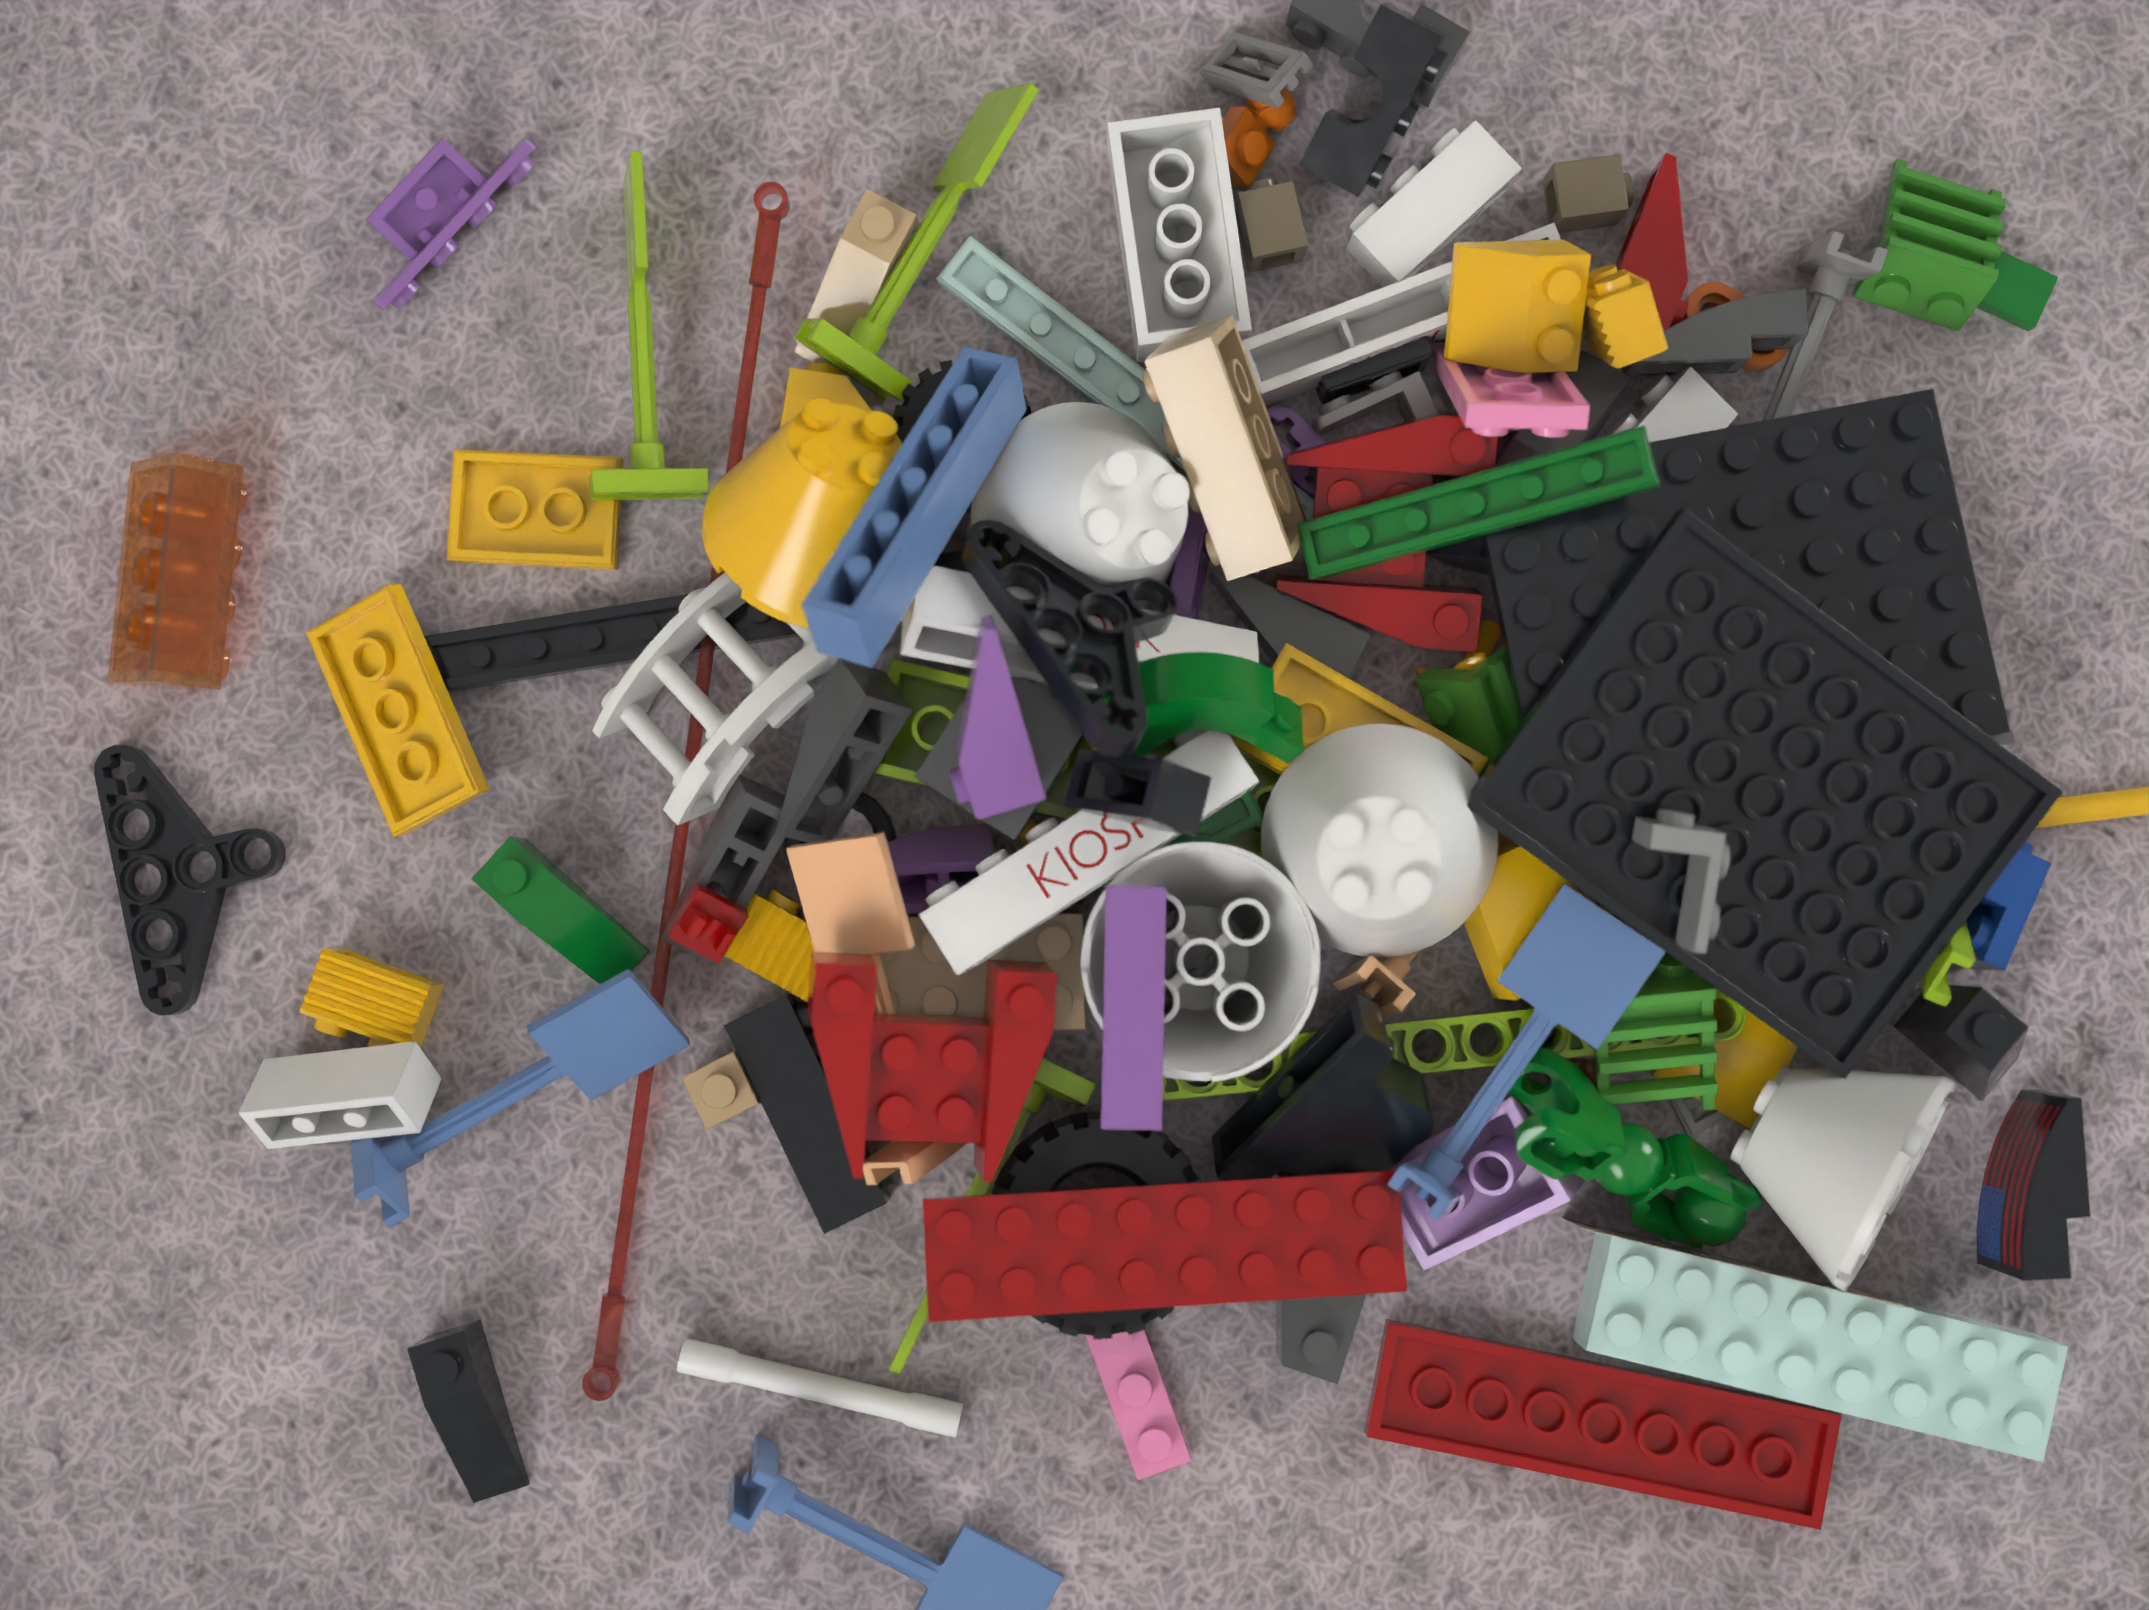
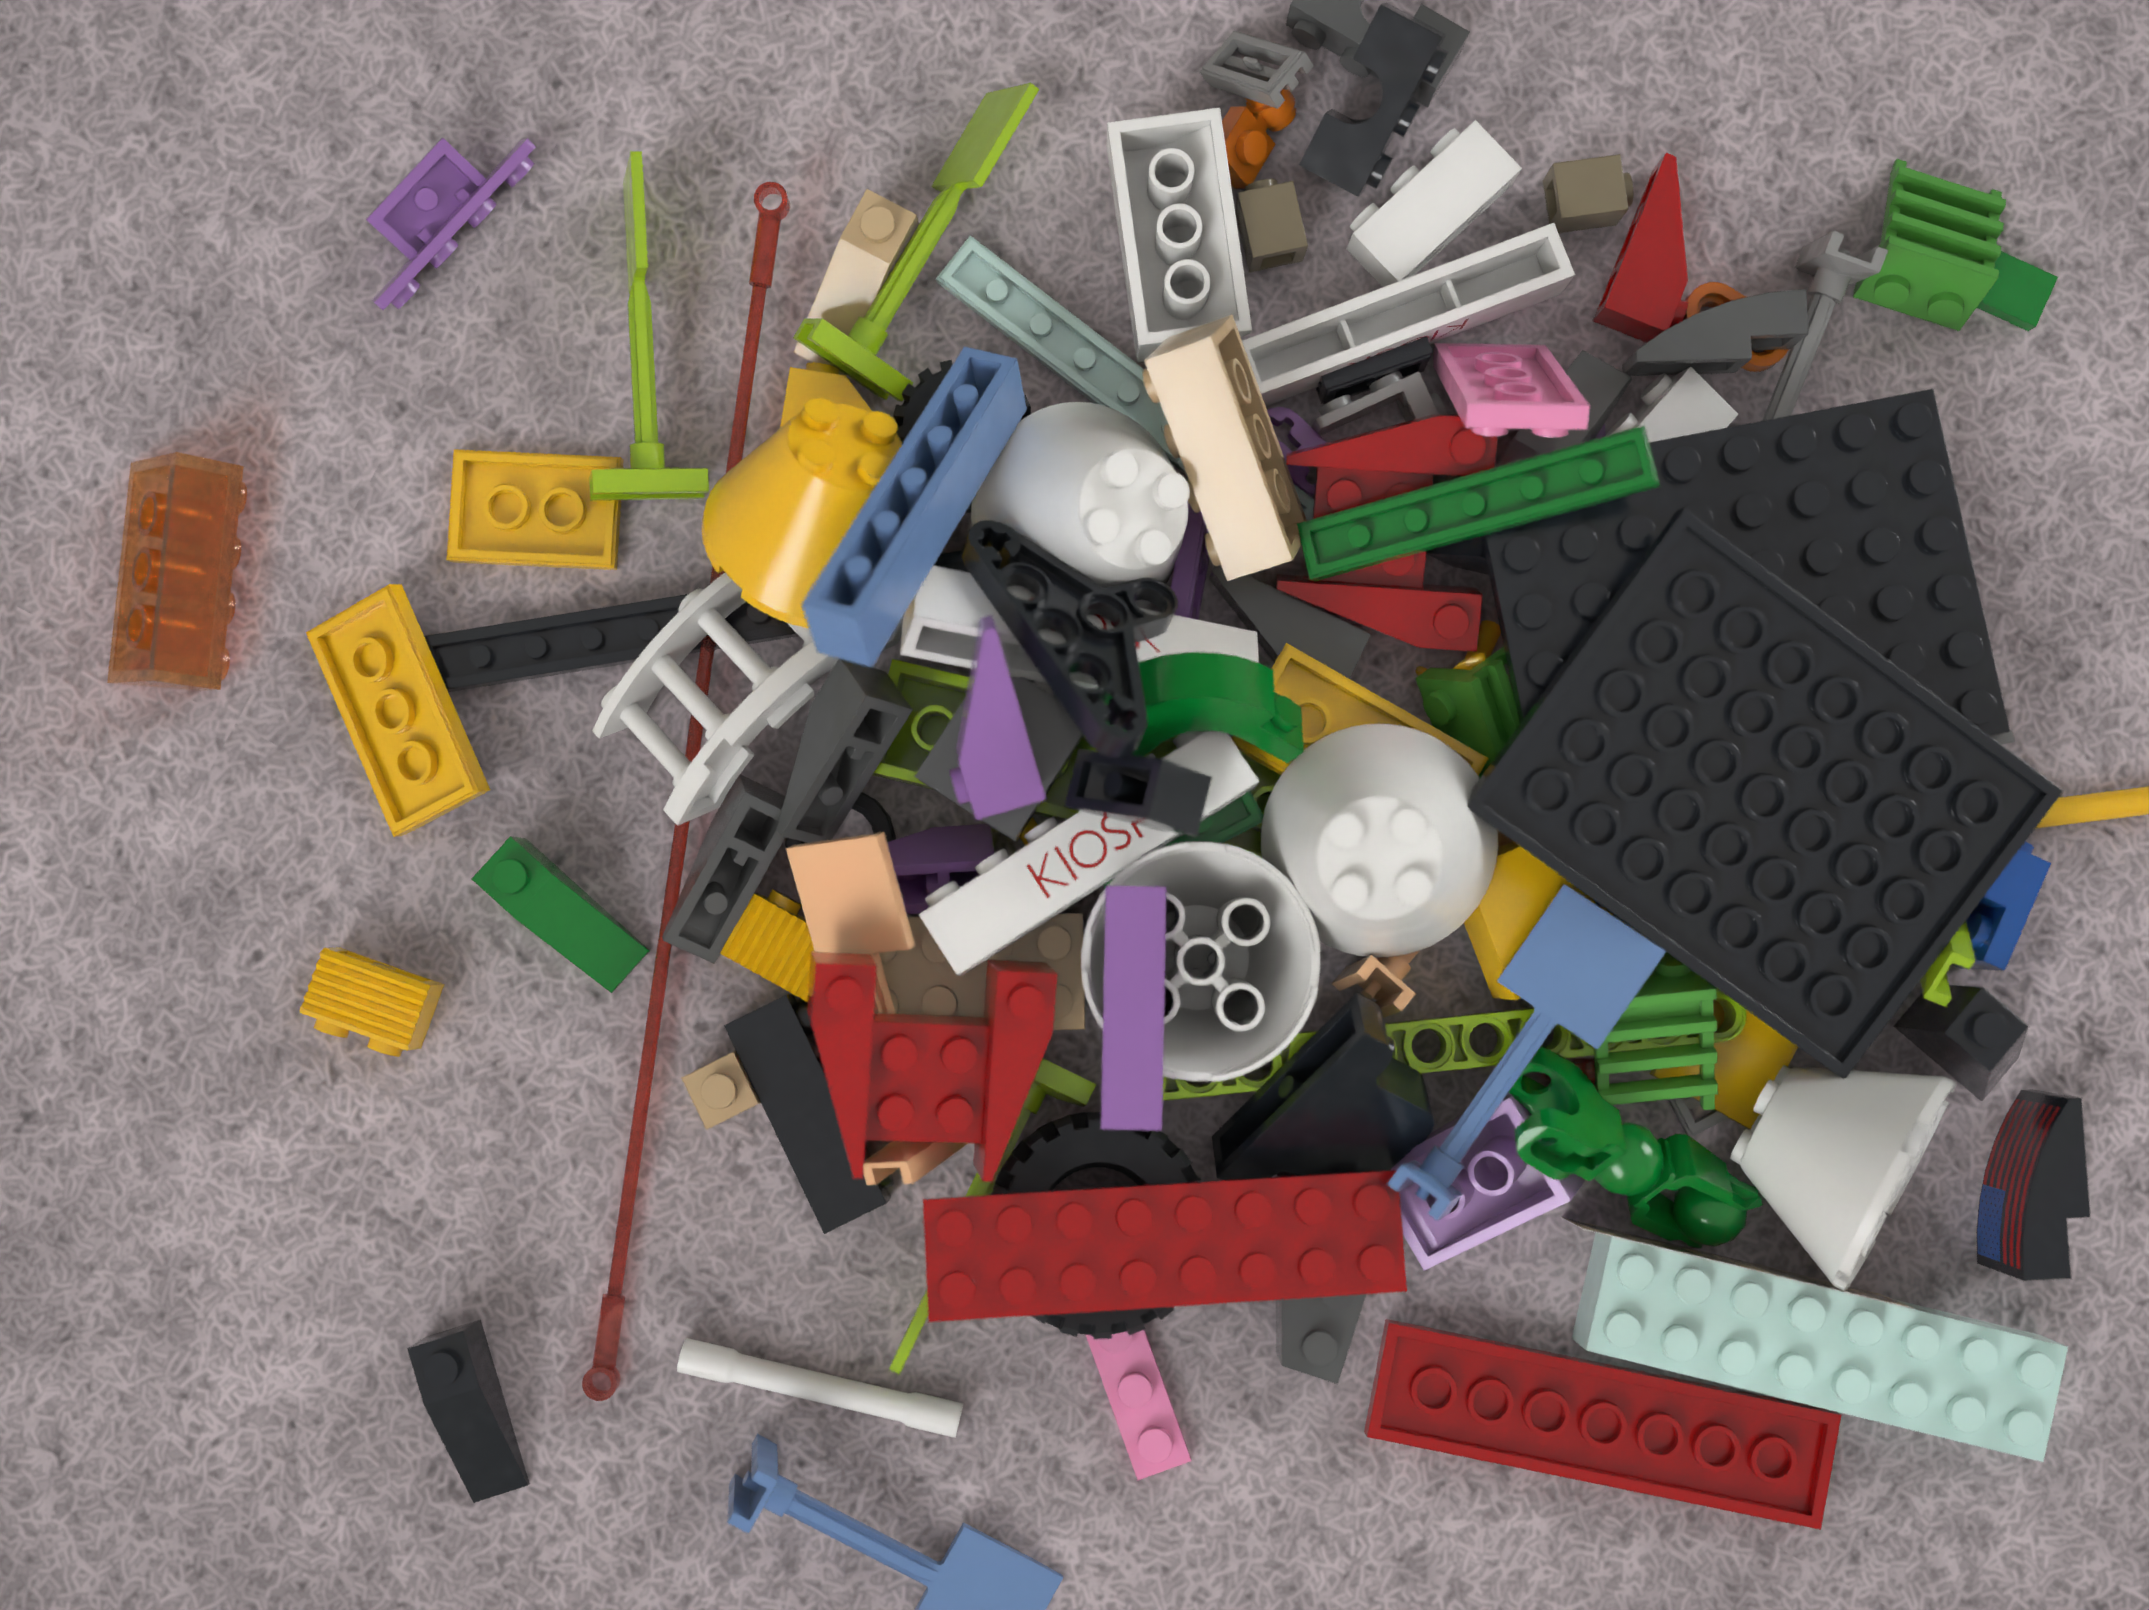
(180, 900): black beam -> none
(341, 1095): white brick -> none
(592, 1040): medium blue piece -> none
(707, 923): red tile -> none
(1517, 305): yellow slope -> none
(1621, 317): yellow brick -> none
(1706, 865): light grey bracket -> none

